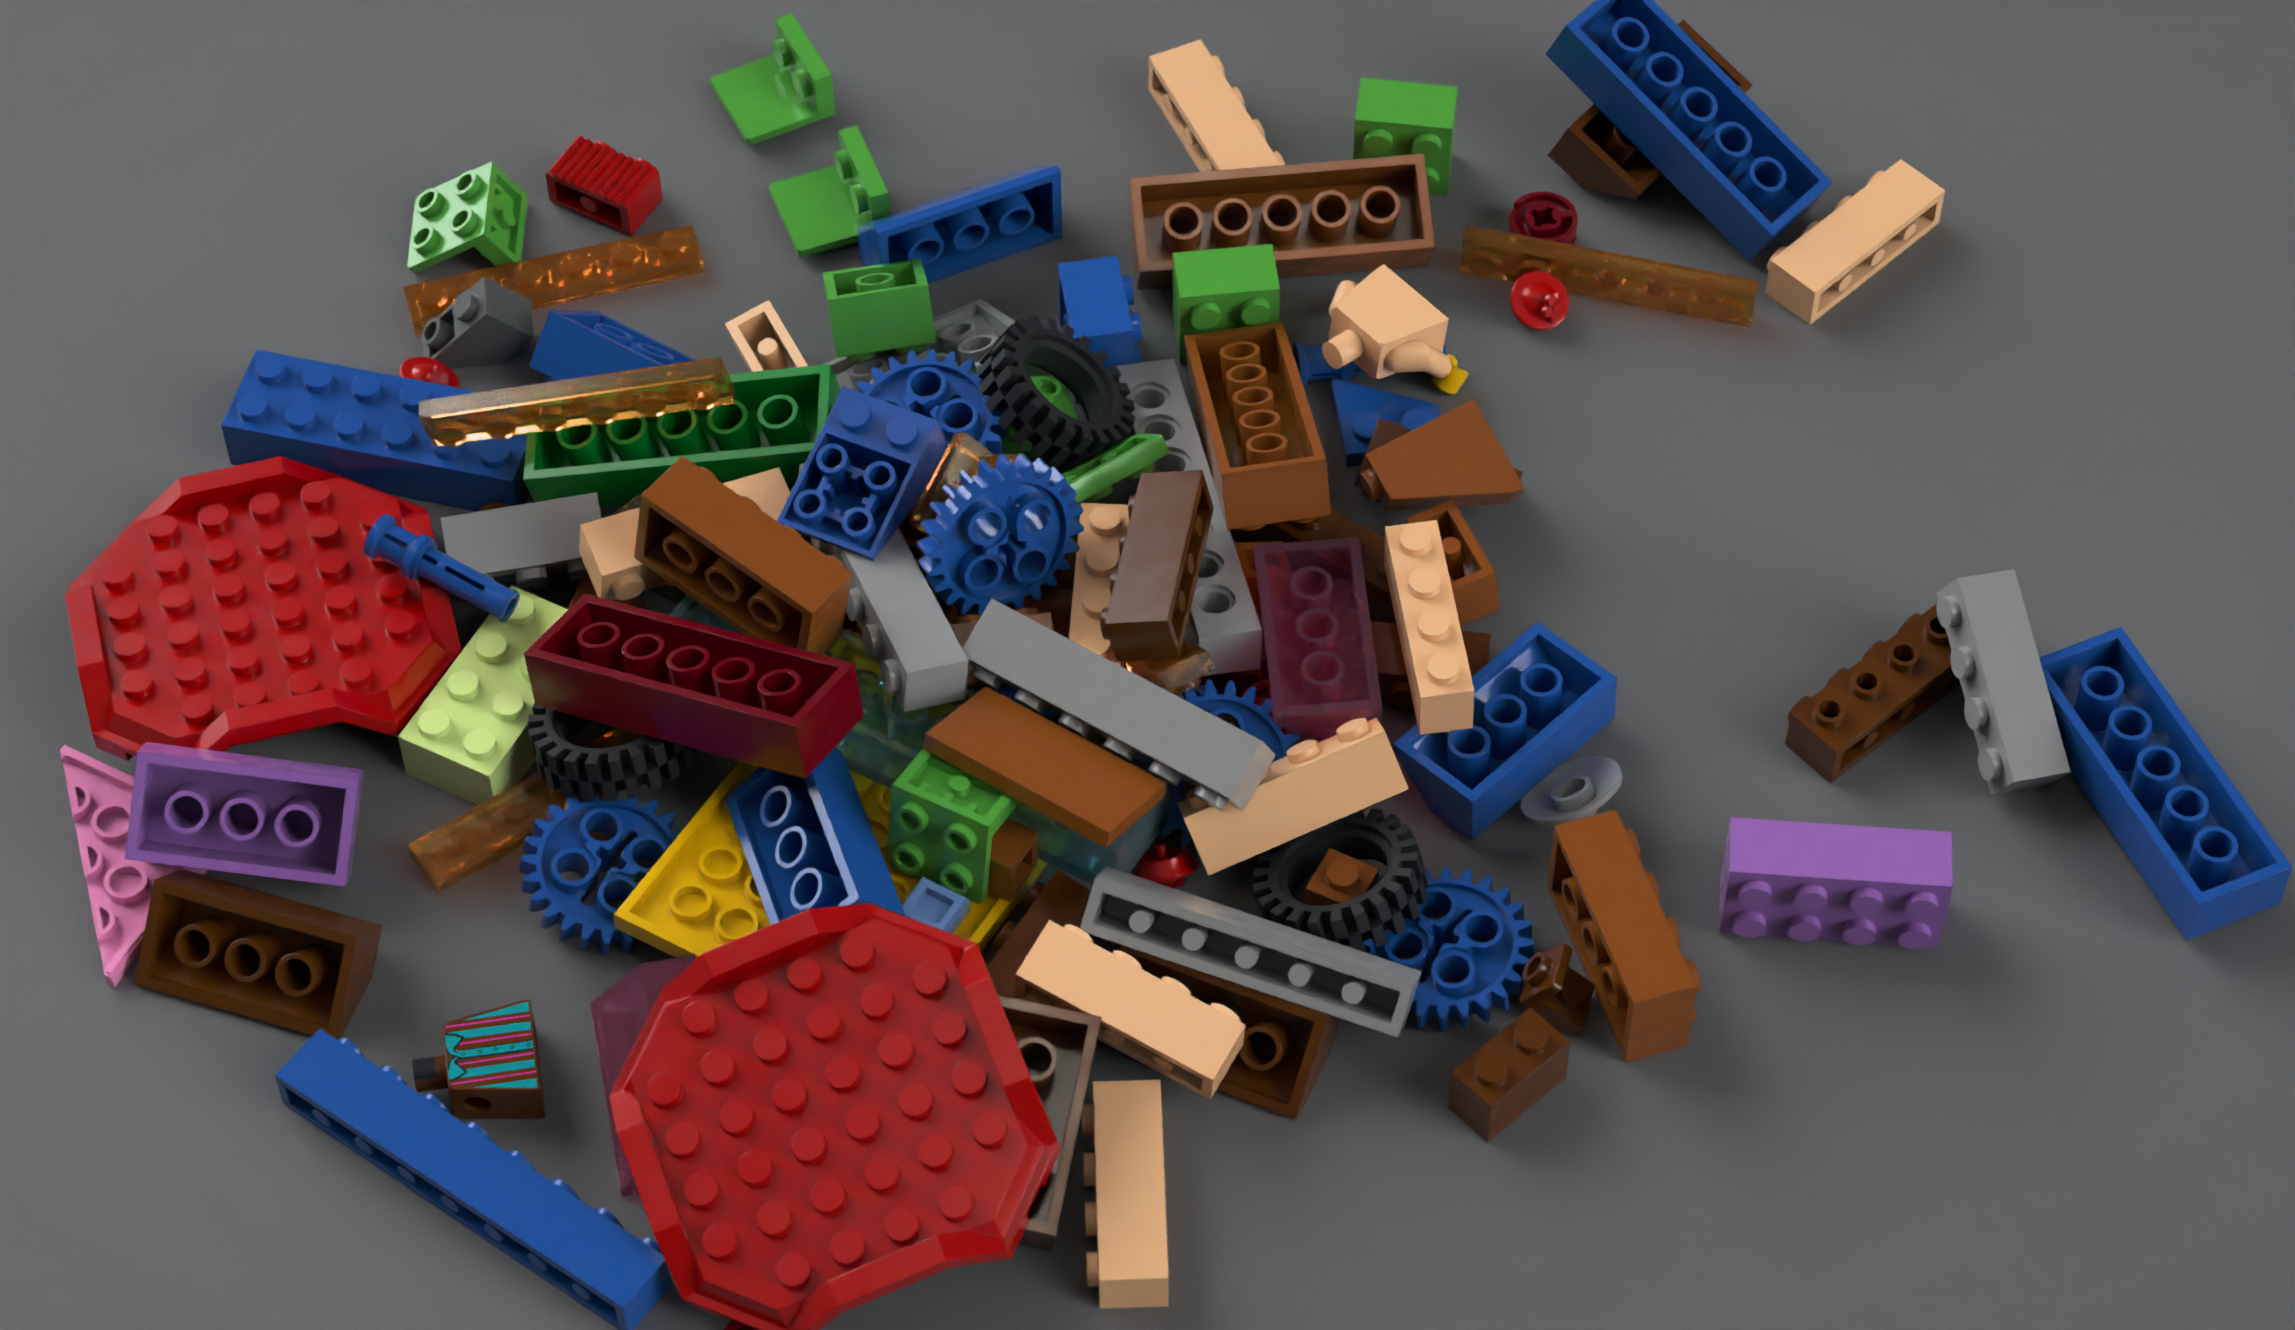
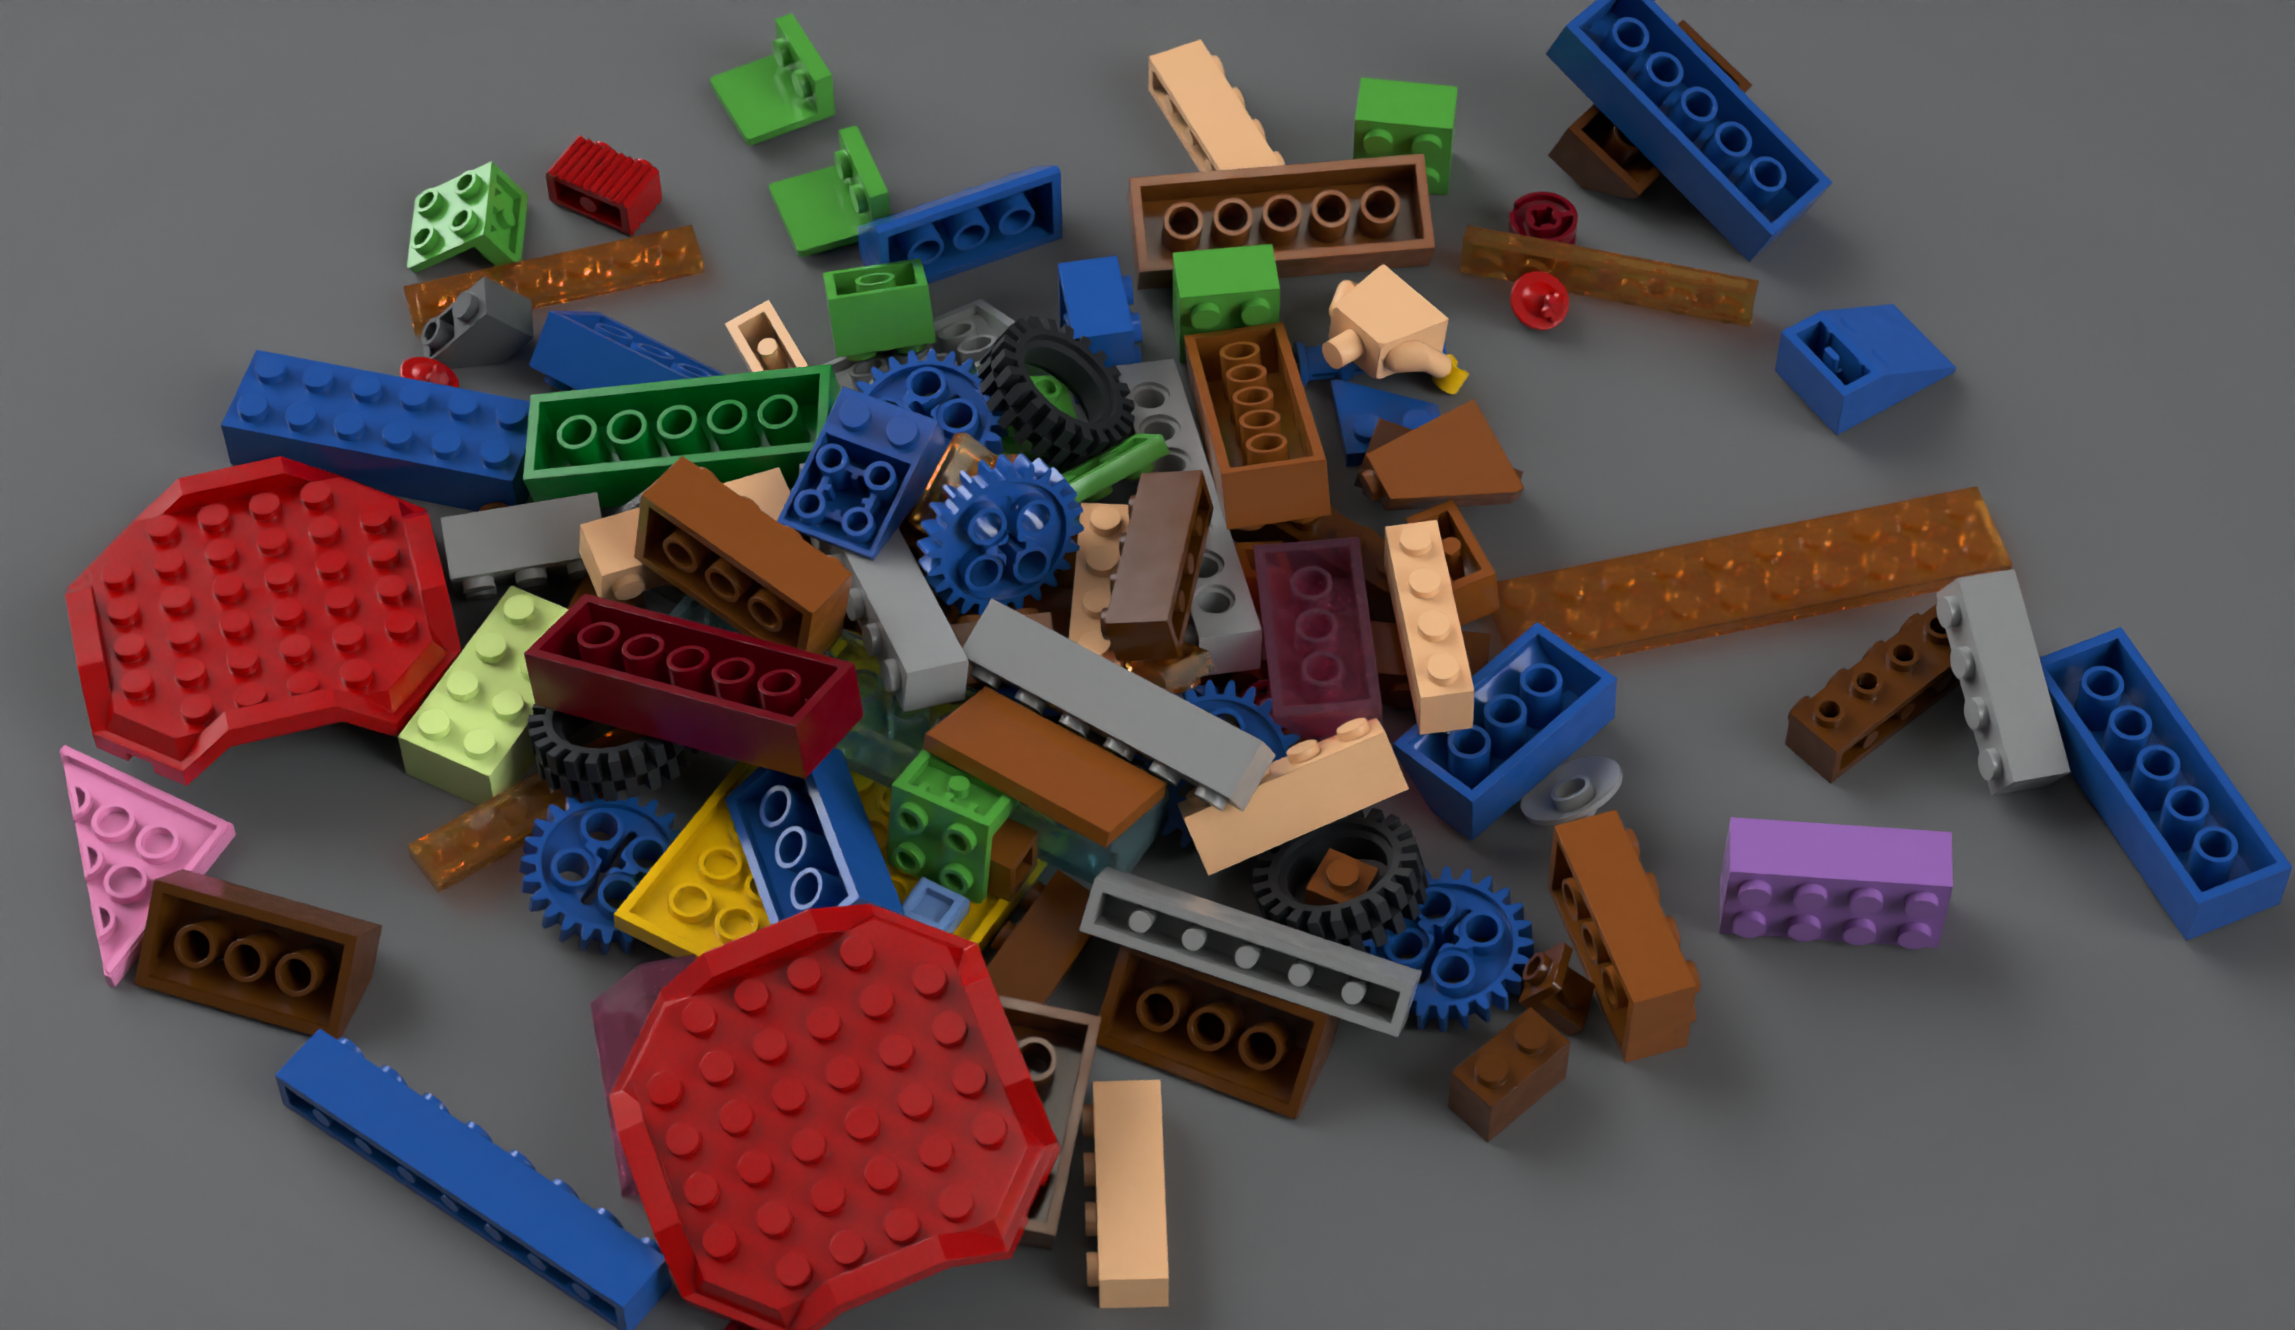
(244, 814): medium lavender brick -> none
(420, 558): blue pin -> none
(488, 1065): reddish brown torso -> none
(577, 402): clear orange plate -> none
(1139, 1012): light nougat brick -> none
(1166, 865): red hat -> none
(1757, 576): none -> clear orange plate
(1854, 241): light nougat brick -> none
(1857, 362): none -> blue slope

